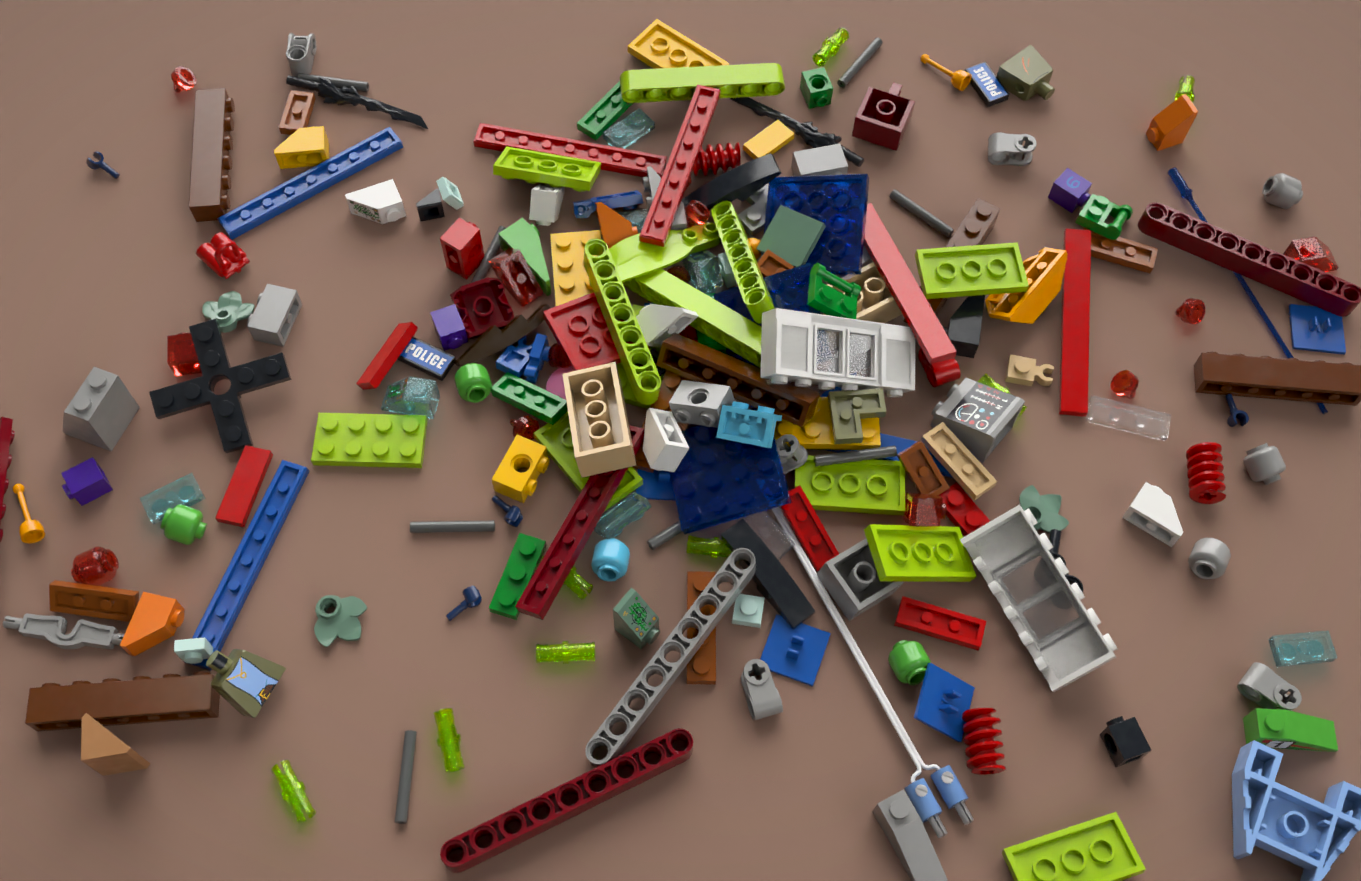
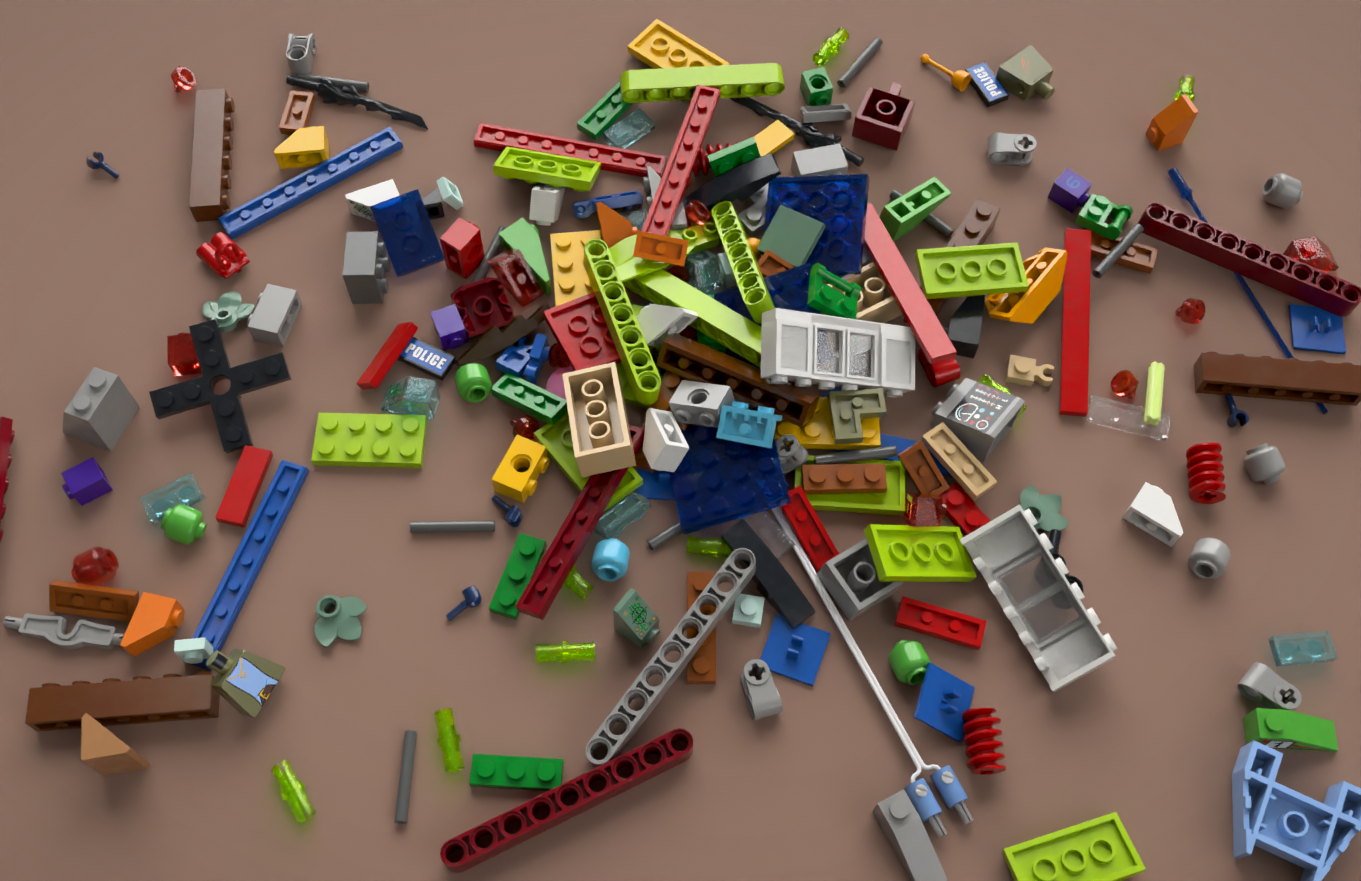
(30, 530): light orange hinge -> none
(365, 267): none -> dark grey brick
(407, 233): none -> clear blue tile
(515, 772): none -> green plate
(660, 248): none -> orange plate
(733, 156): none -> green plate
(825, 113): none -> light grey tile
(844, 479): none -> dark orange plate
(911, 208): none -> bright green slope
(1119, 249): none -> dark grey piece
(1124, 741): black brick -> none
(1154, 393): none -> yellowish green axle

